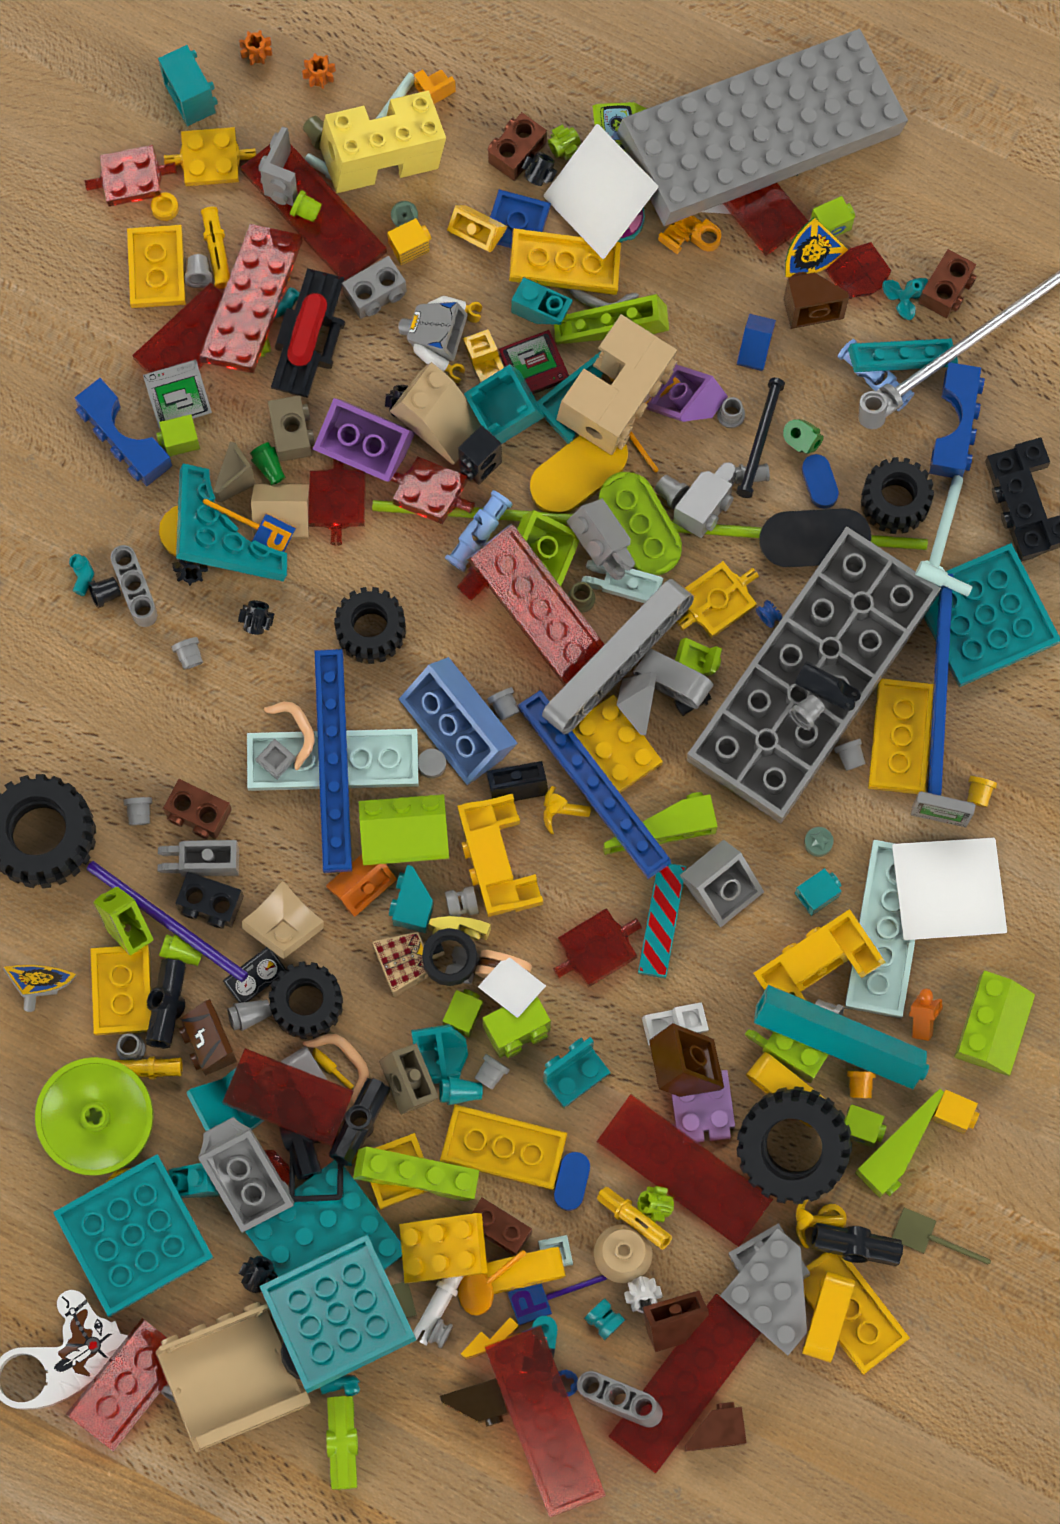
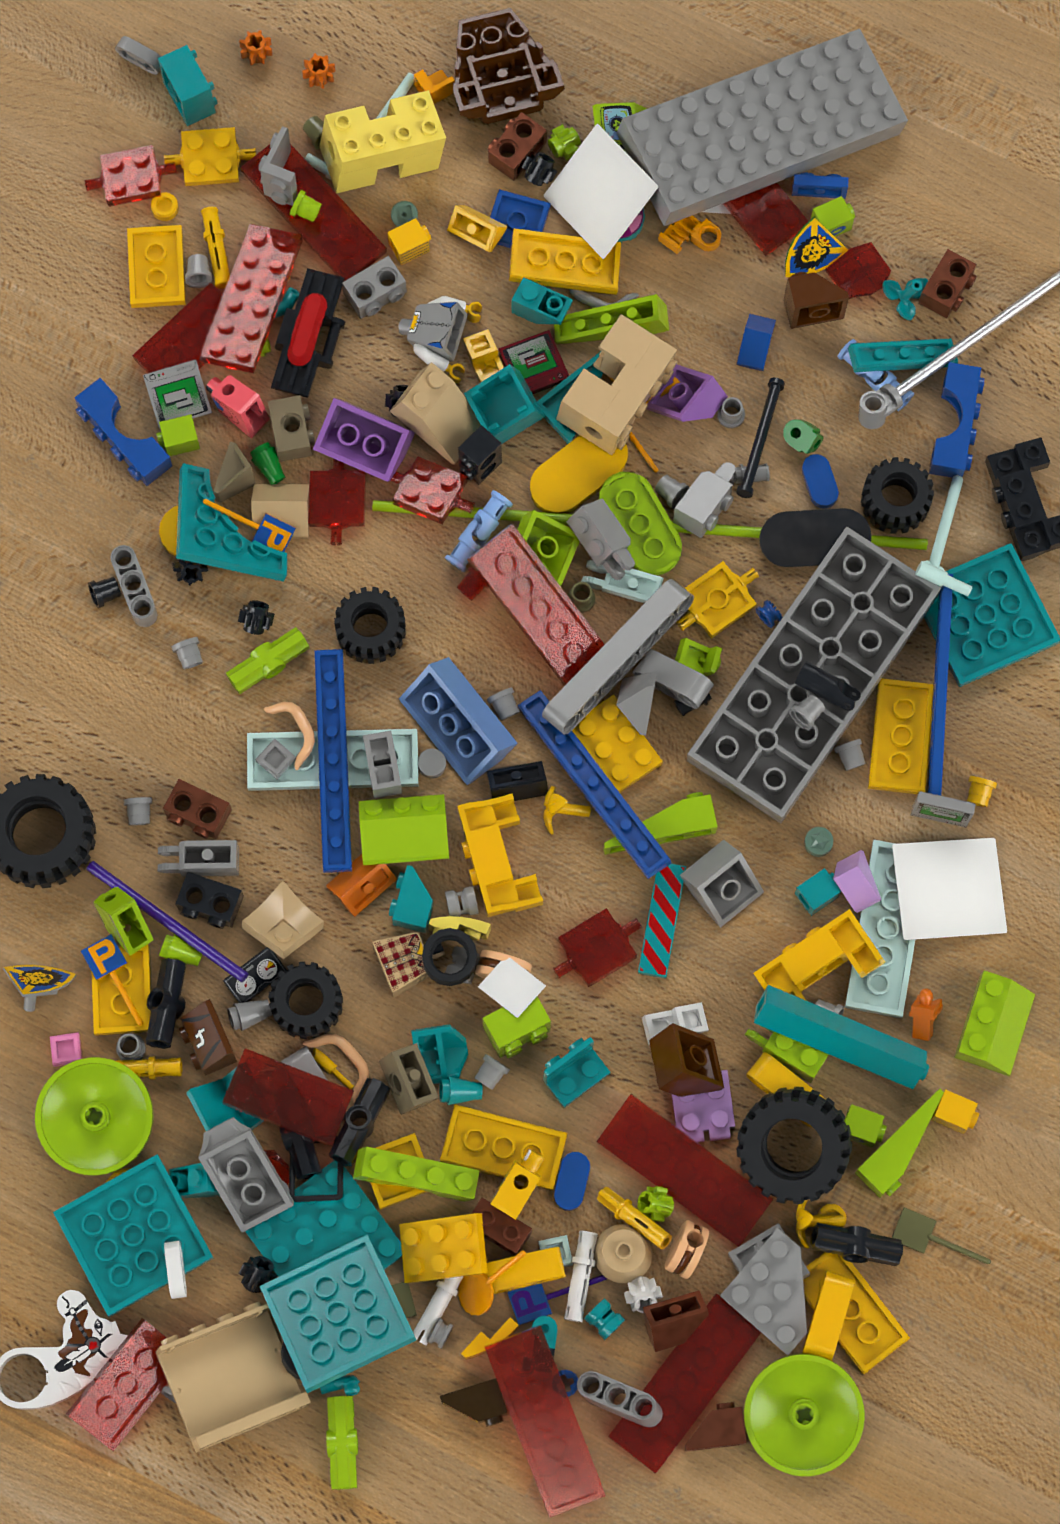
(65, 1048): none -> bright pink tile
(83, 571): teal arm -> none
(104, 959): none -> piece
(138, 55): none -> light grey beam
(175, 1269): none -> white beam
(238, 404): none -> coral torso
(267, 660): none -> lime piece
(382, 764): none -> light grey brick
(463, 1011): lime brick -> none
(501, 69): none -> reddish brown wedge
(512, 1197): none -> yellow torso
(581, 1273): none -> white pin
(686, 1249): none -> light nougat head
(804, 1414): none -> lime dish
(827, 186): none -> blue plate
(856, 881): none -> lavender slope
(861, 1084): light orange piece -> none

